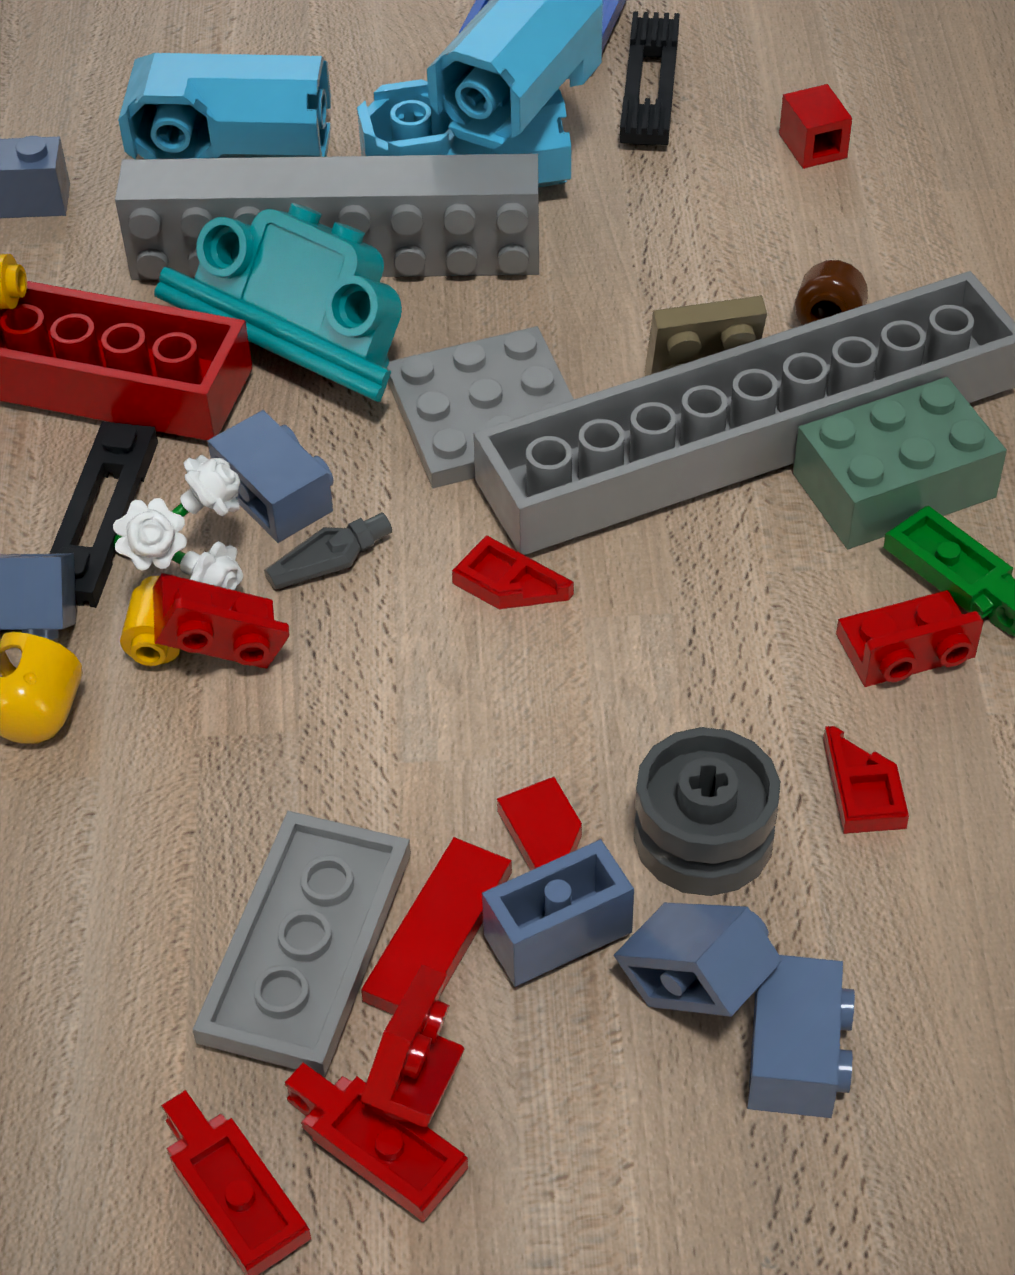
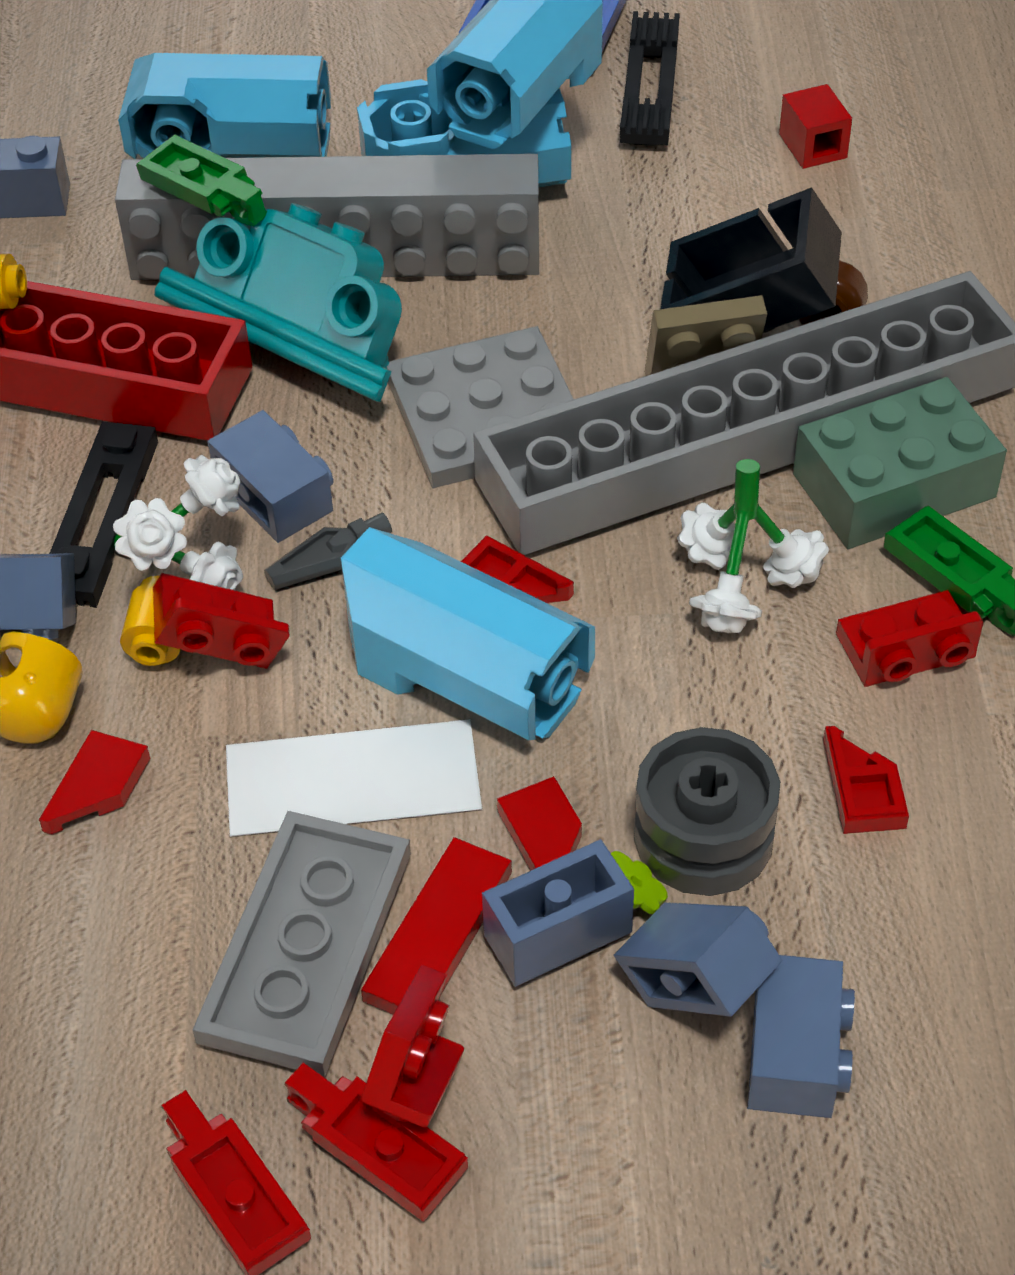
(96, 780): none -> red tile
(203, 180): none -> green hinge
(353, 776): none -> white sticker
(461, 635): none -> medium azure brick
(648, 891): none -> lime plant
(714, 539): none -> white plant
(750, 260): none -> black piece

